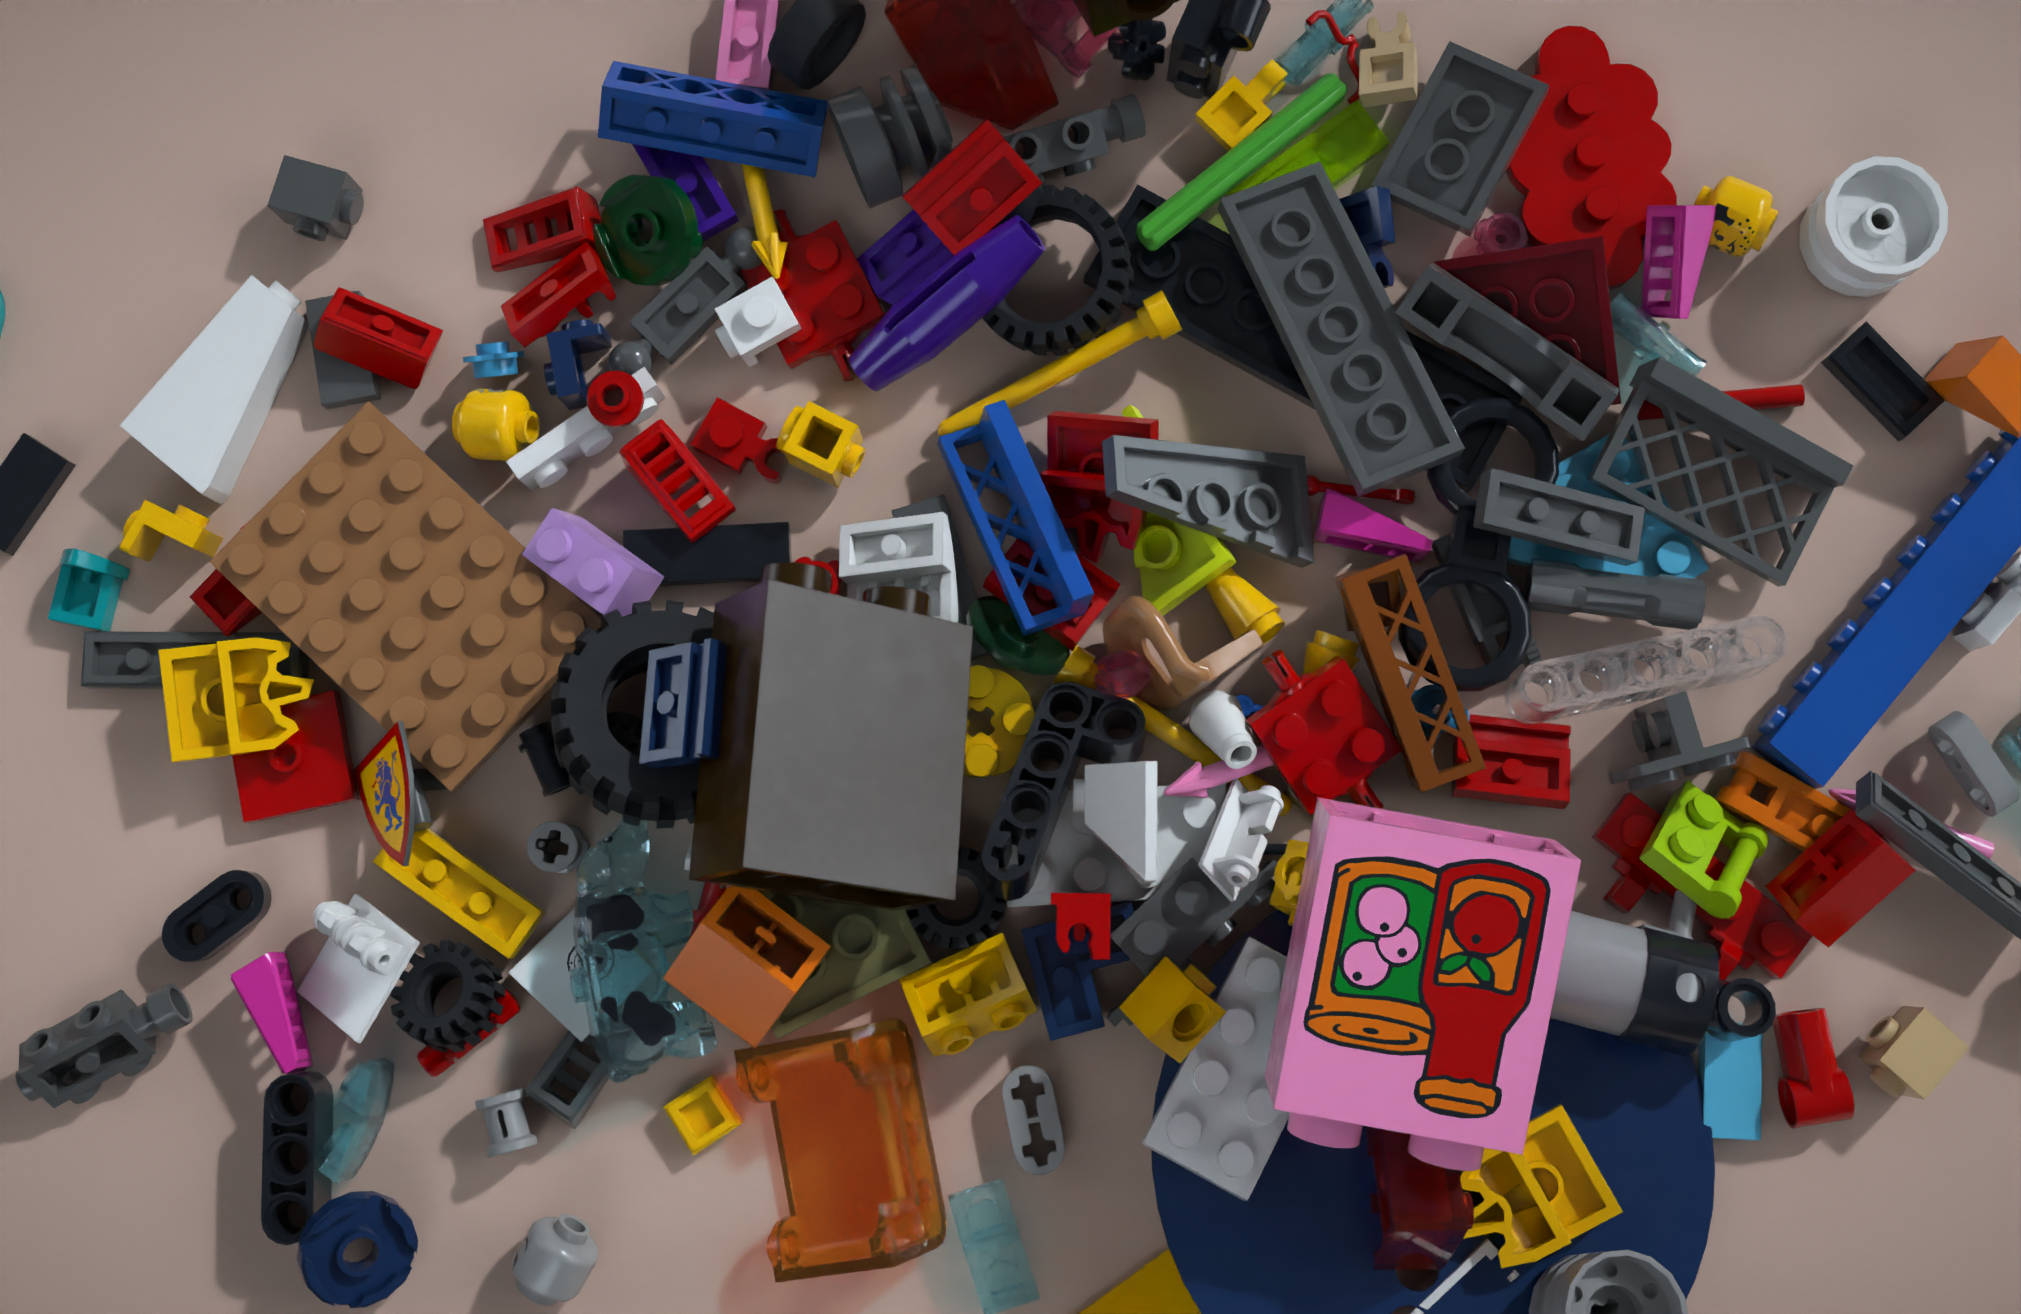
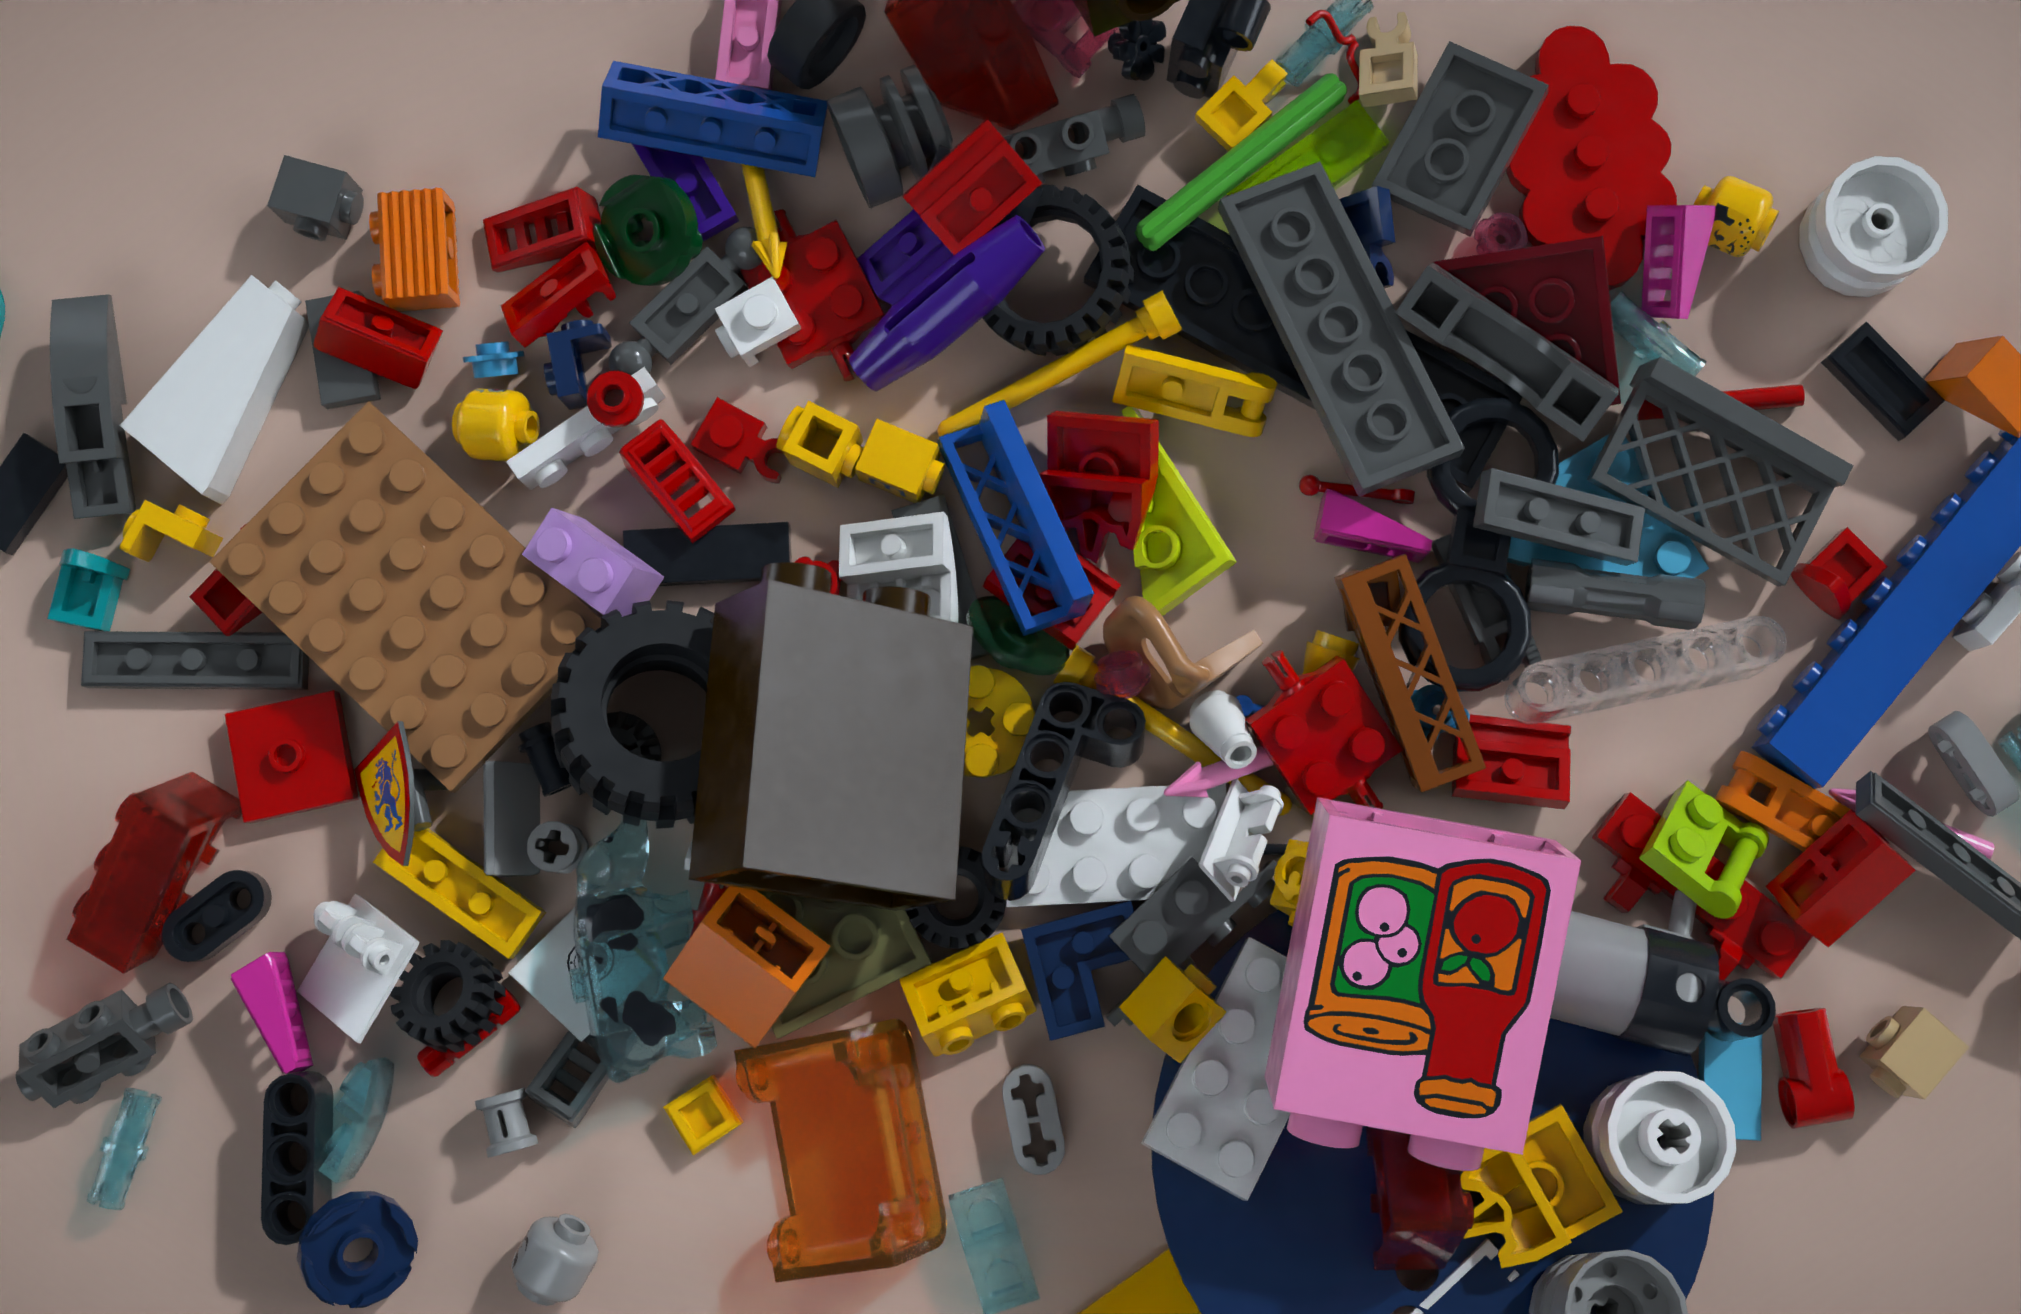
(88, 407): none -> dark grey slope
(124, 1149): none -> clear light blue pin
(147, 868): none -> clear red wedge
(228, 698): yellow plate -> none
(415, 250): none -> orange brick
(509, 817): none -> light grey slope
(683, 704): dark blue plate -> none
(900, 462): none -> yellow brick
(1081, 911): red hinge -> none
(1122, 812): white slope -> none
(1193, 391): none -> yellow plate
(1218, 490): dark grey wing -> none
(1244, 607): yellow cone -> none
(1672, 740): dark grey bracket -> none
(1693, 1134): none -> white wheel
(1838, 573): none -> red tile

